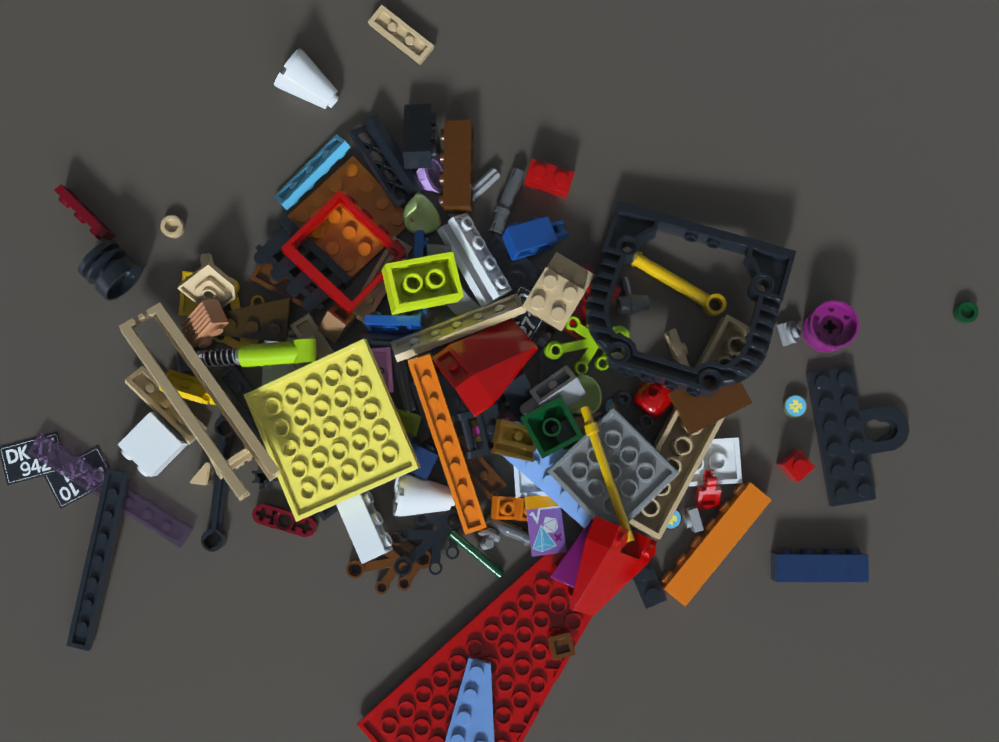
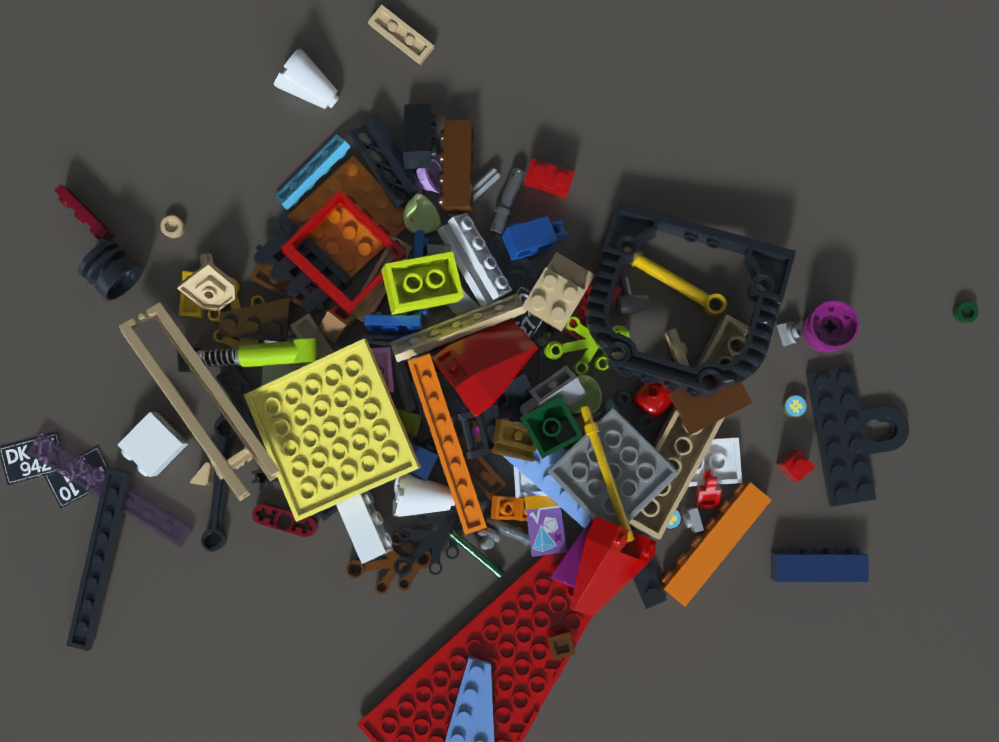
(148, 390): tan plate -> none
(189, 387): yellow hinge -> none
(204, 323): nougat brick -> none

